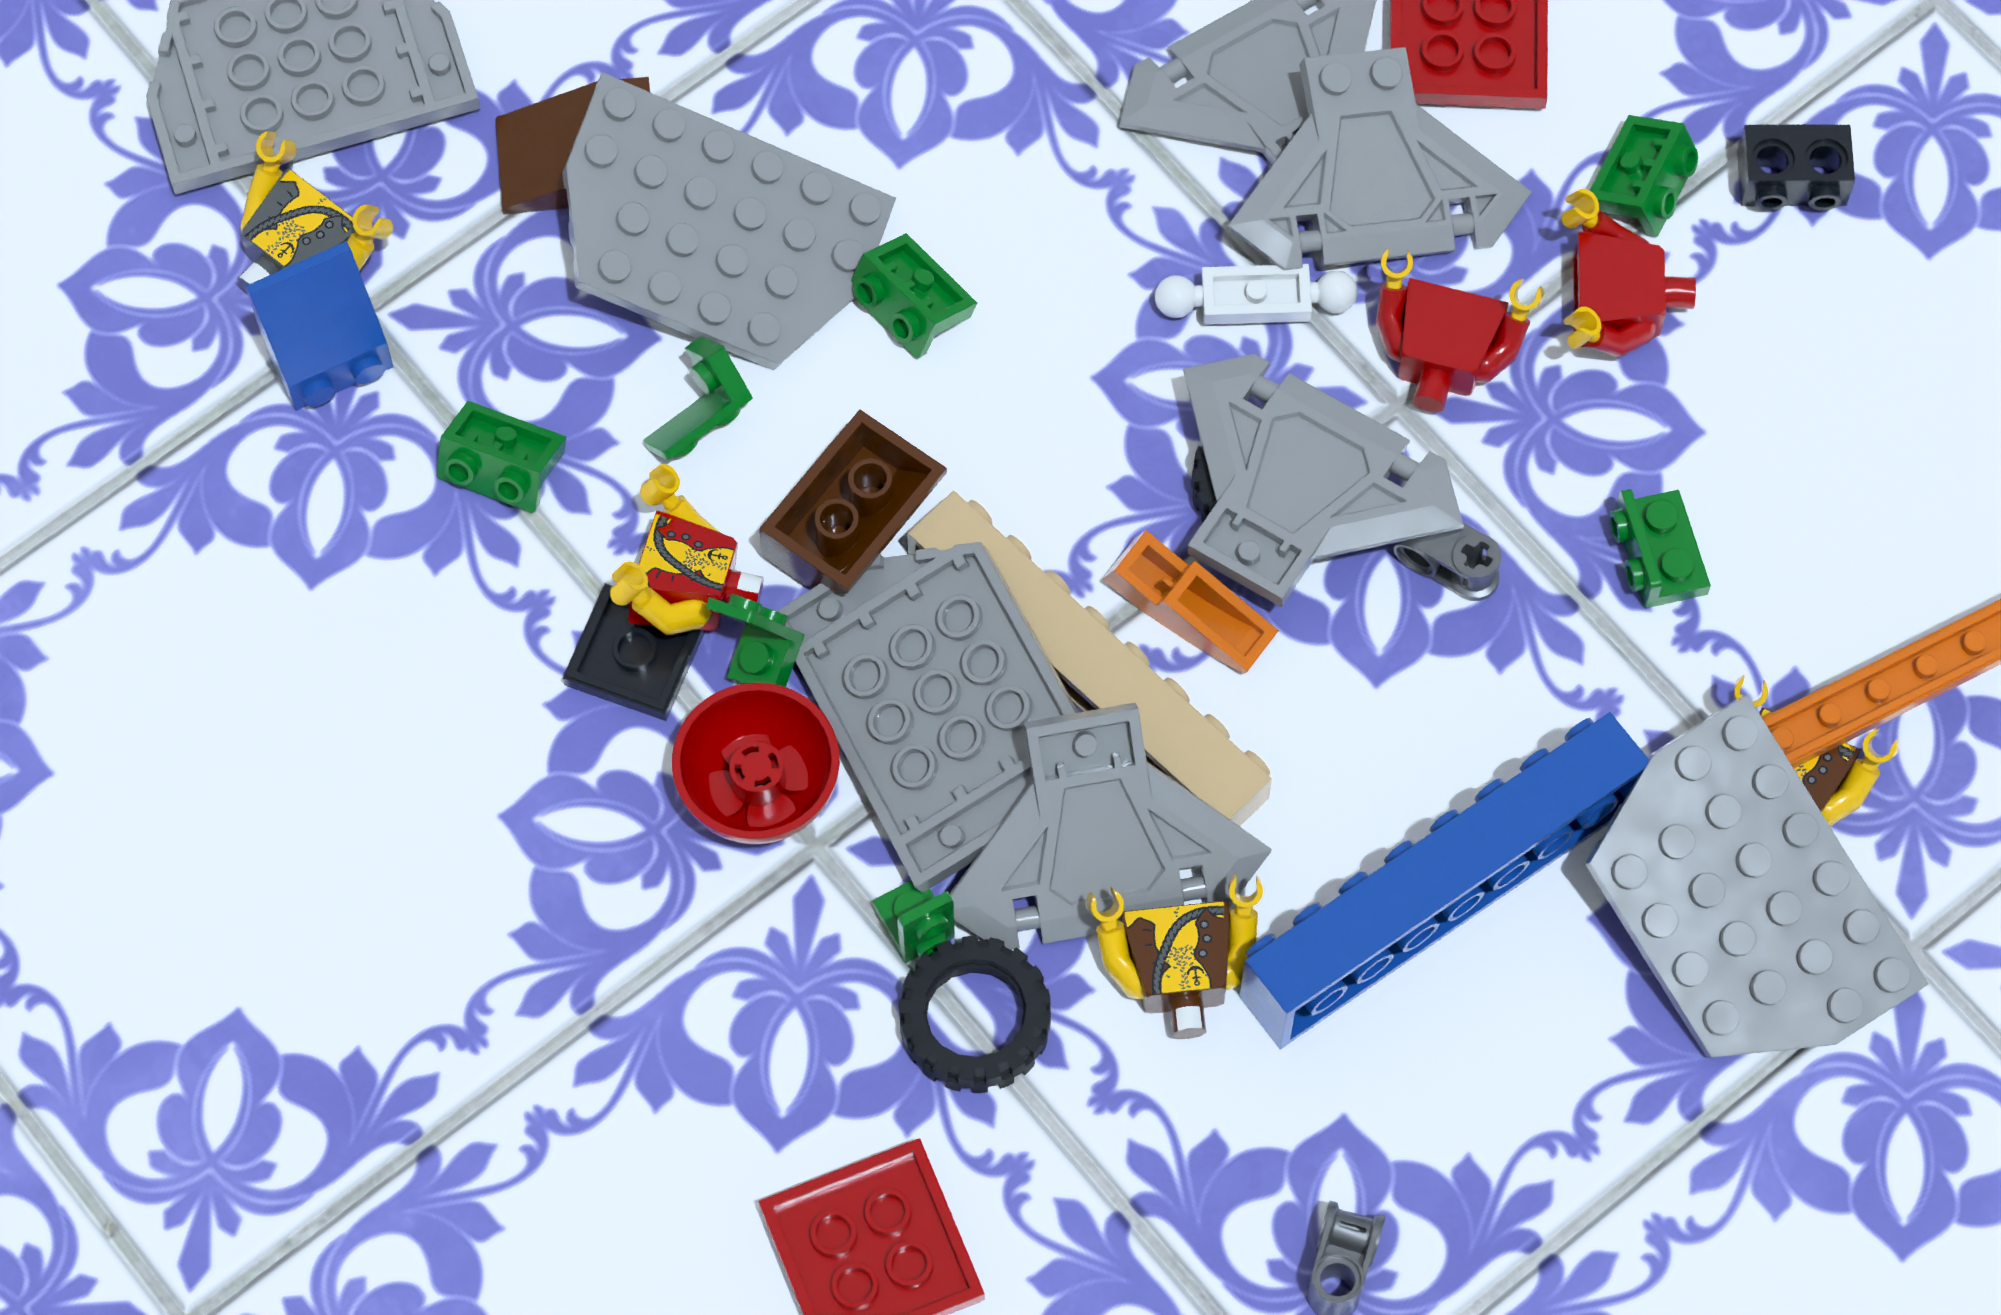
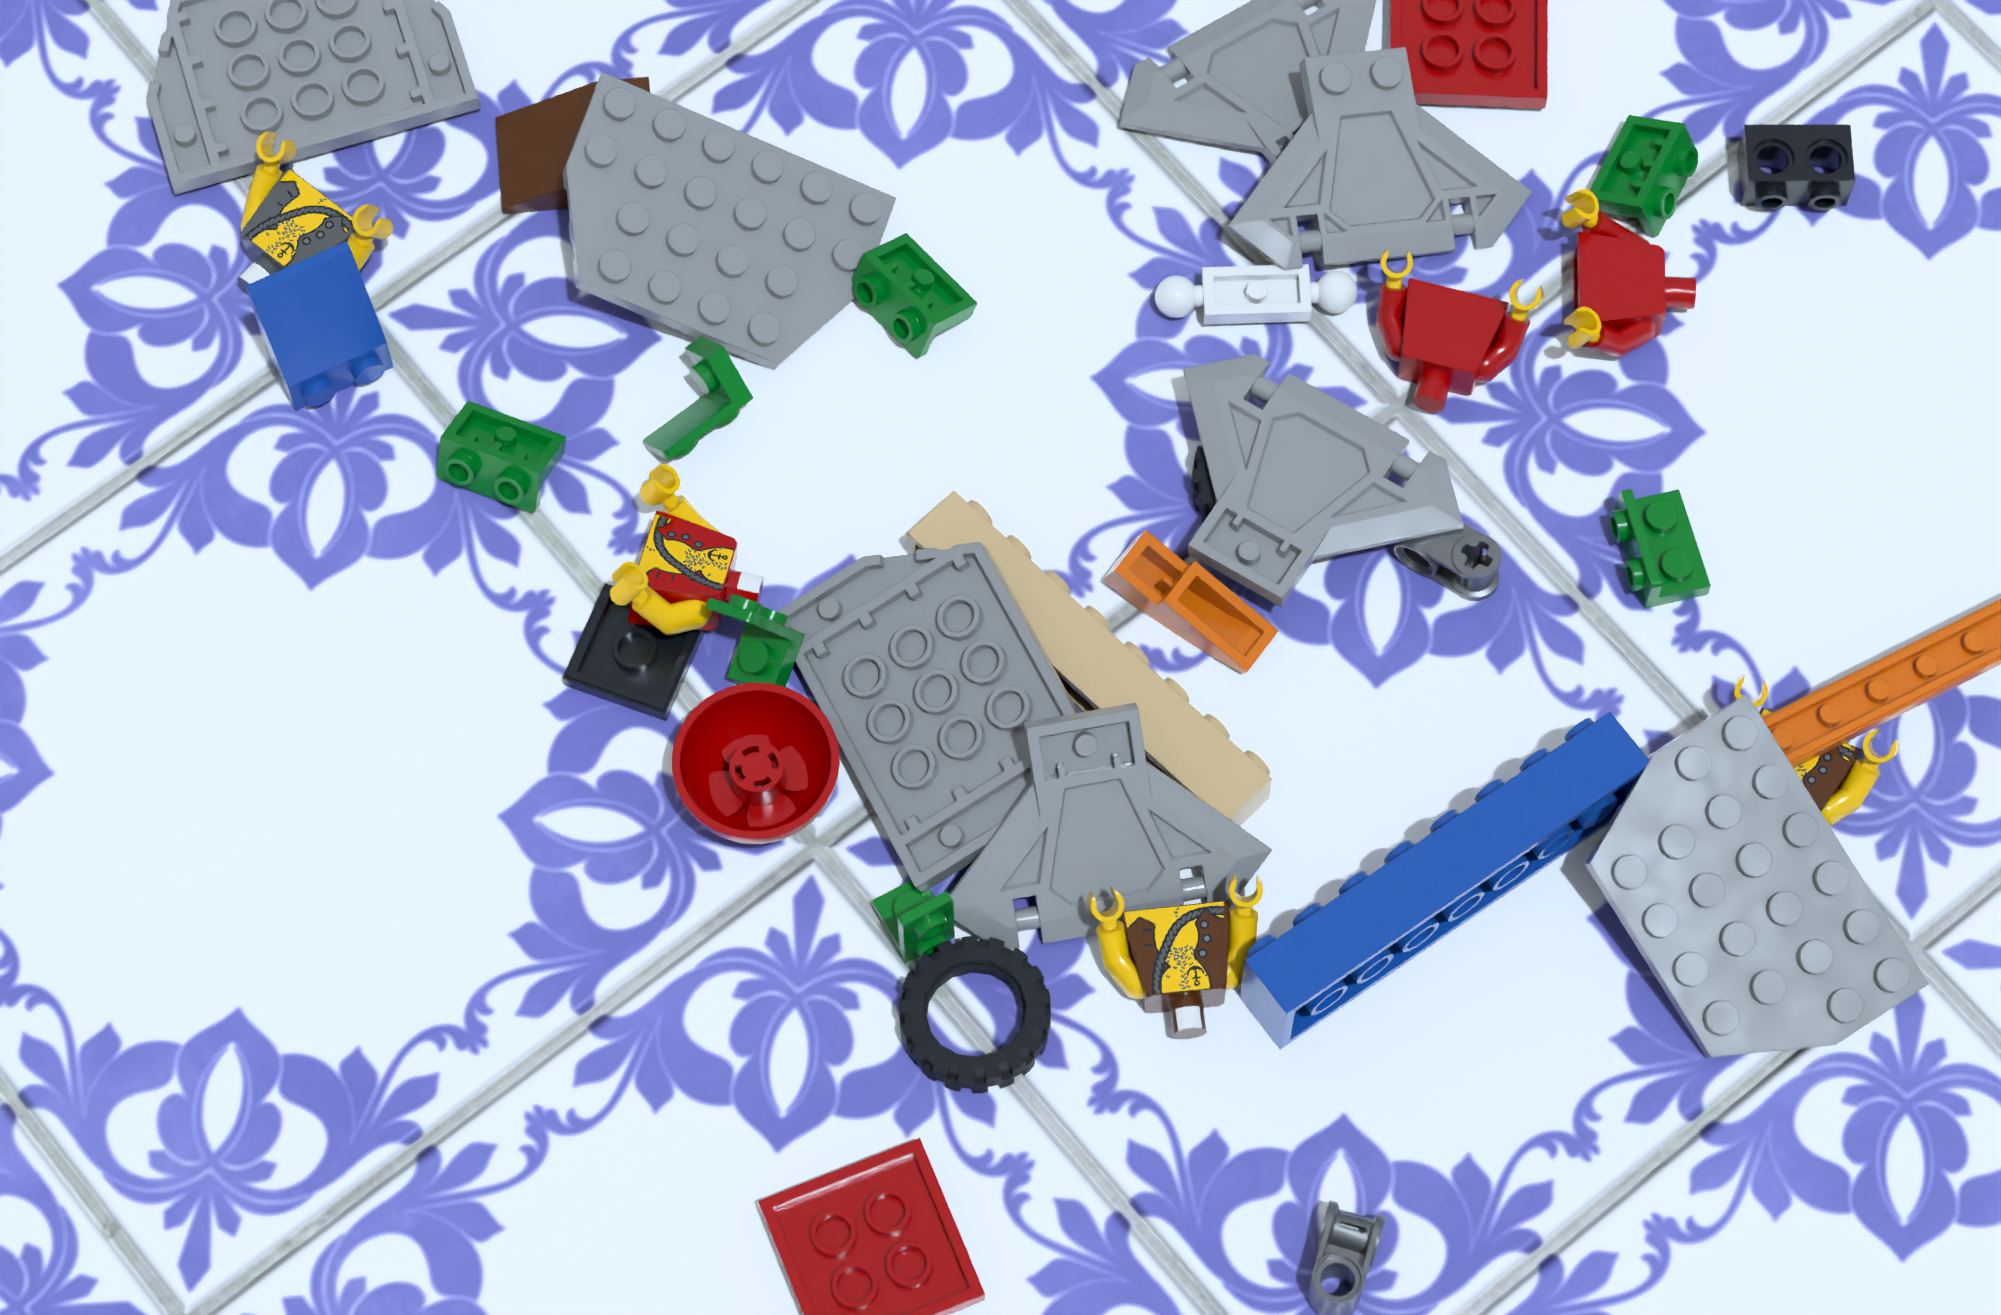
(849, 505): reddish brown slope -> none

